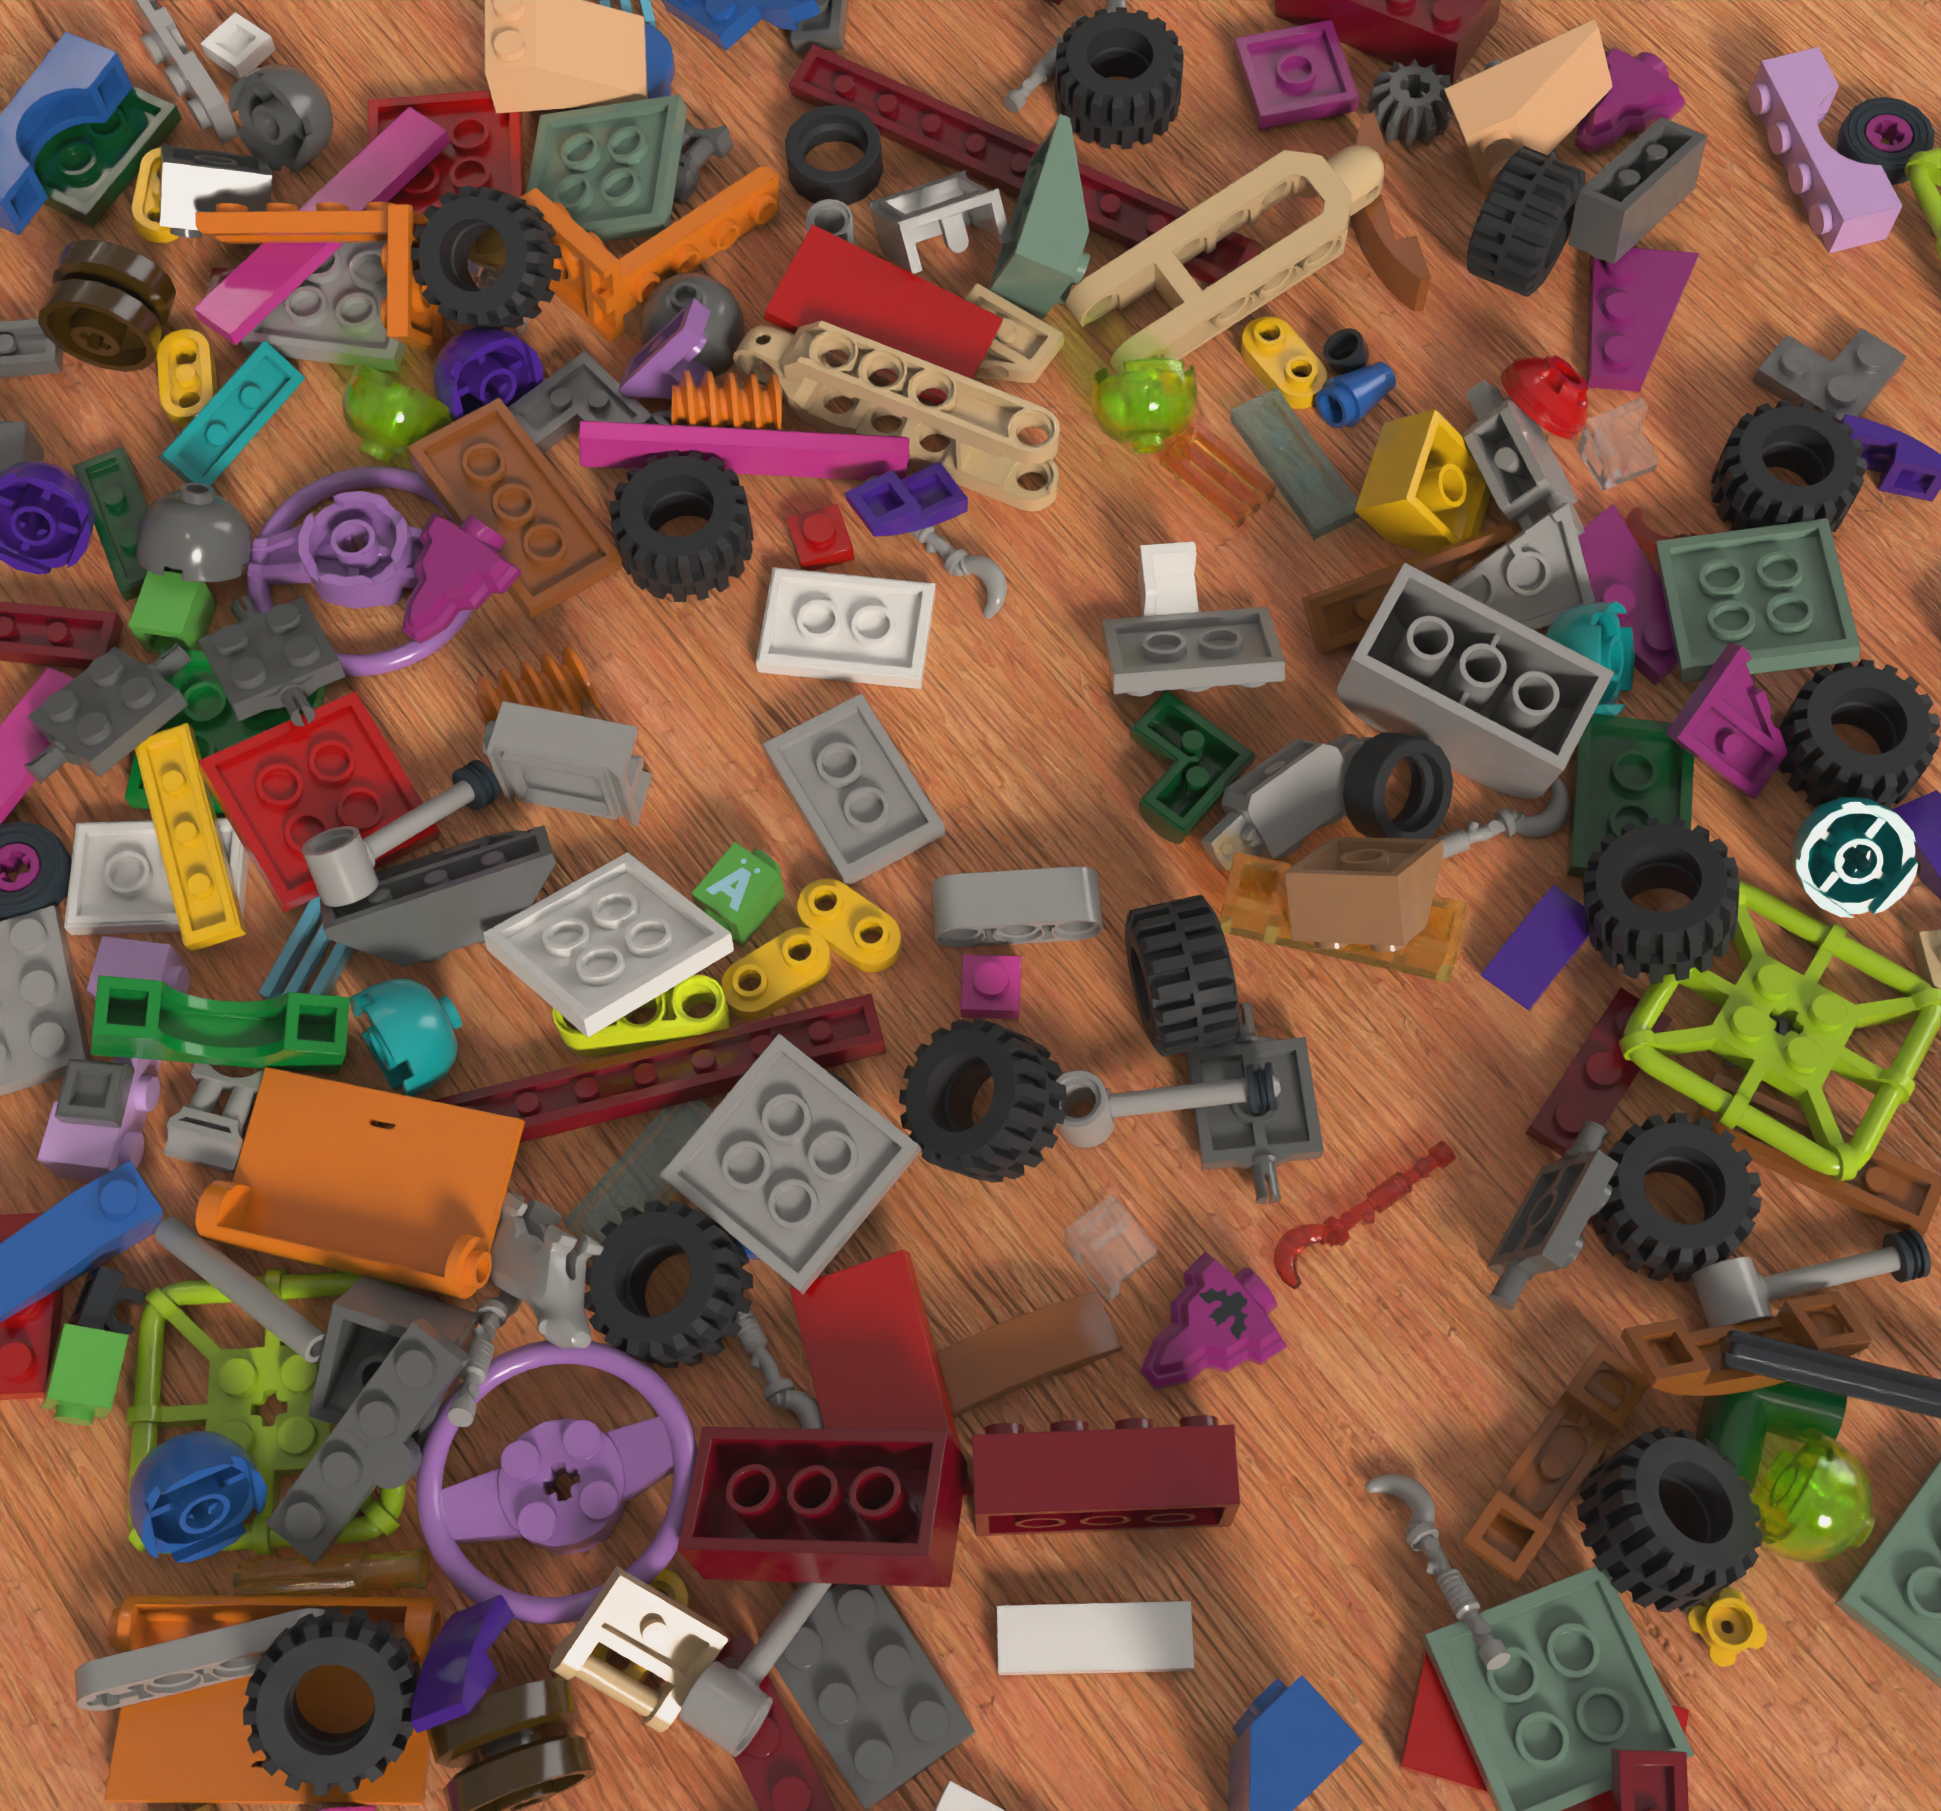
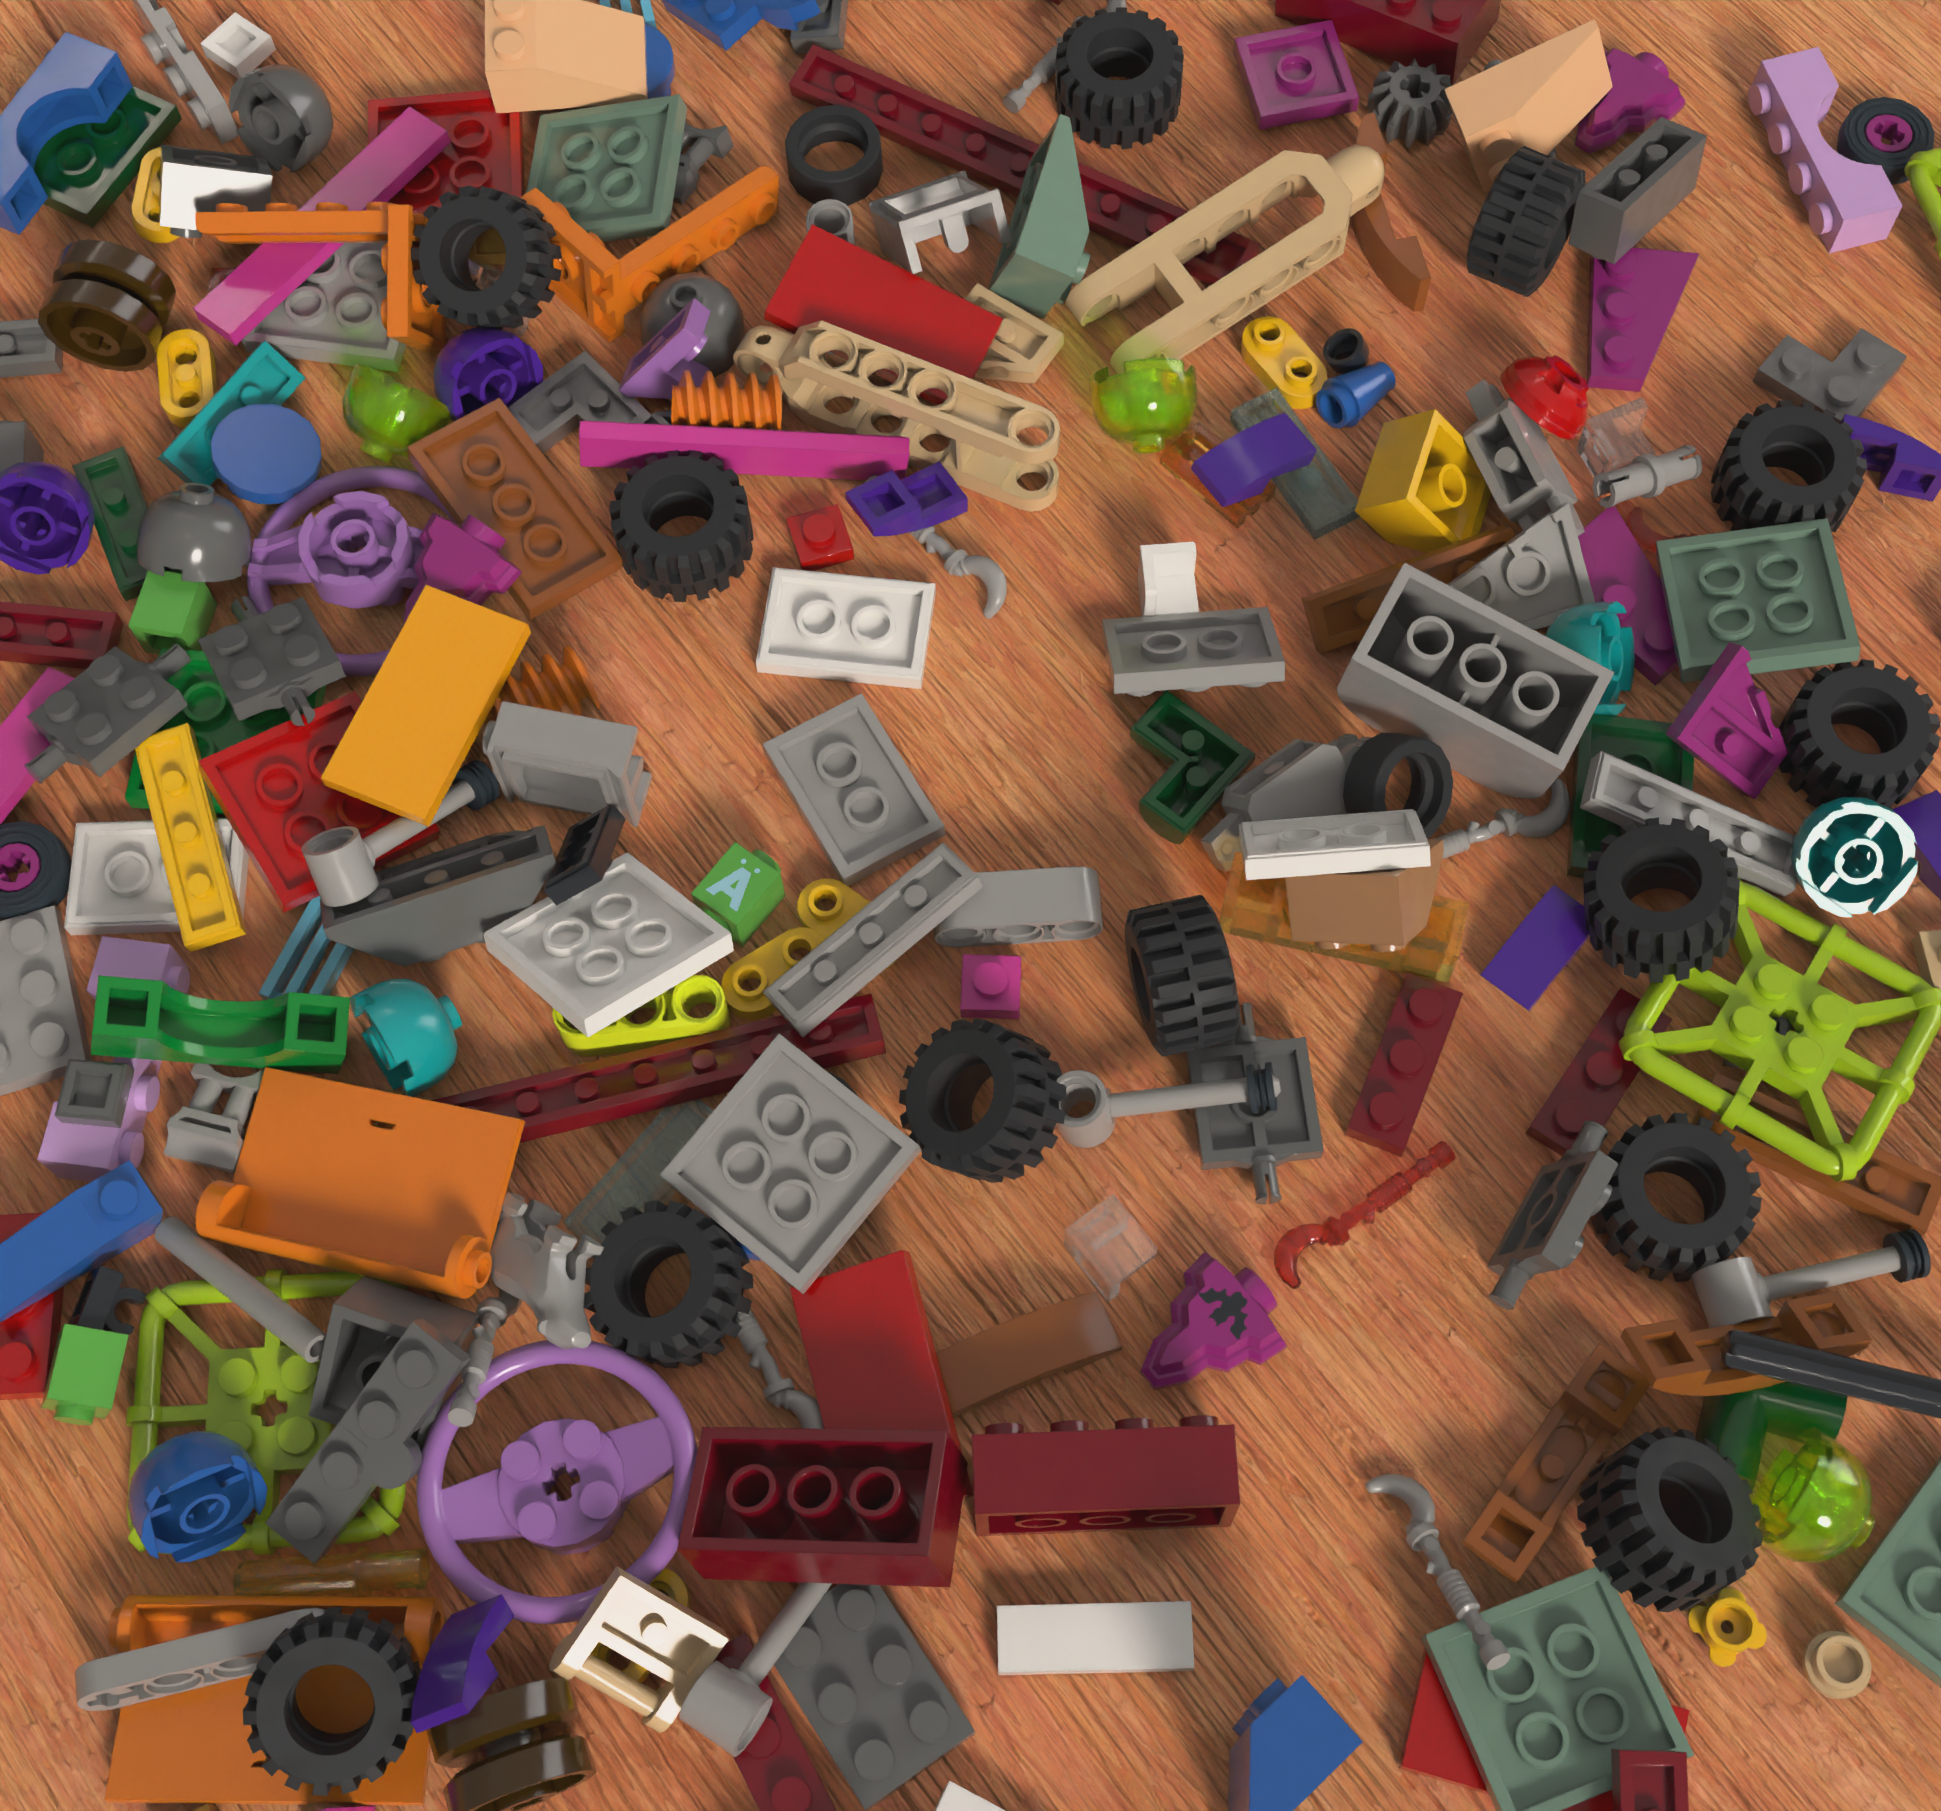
(266, 453): none -> blue tile
(426, 705): none -> light orange tile
(585, 854): none -> black plate
(873, 939): none -> light grey tile
(1252, 457): none -> dark purple slope
(1333, 844): none -> white tile
(1404, 1064): none -> dark red plate
(1632, 794): none -> light grey tile
(1647, 476): none -> light grey pin
(1836, 1665): none -> tan plate

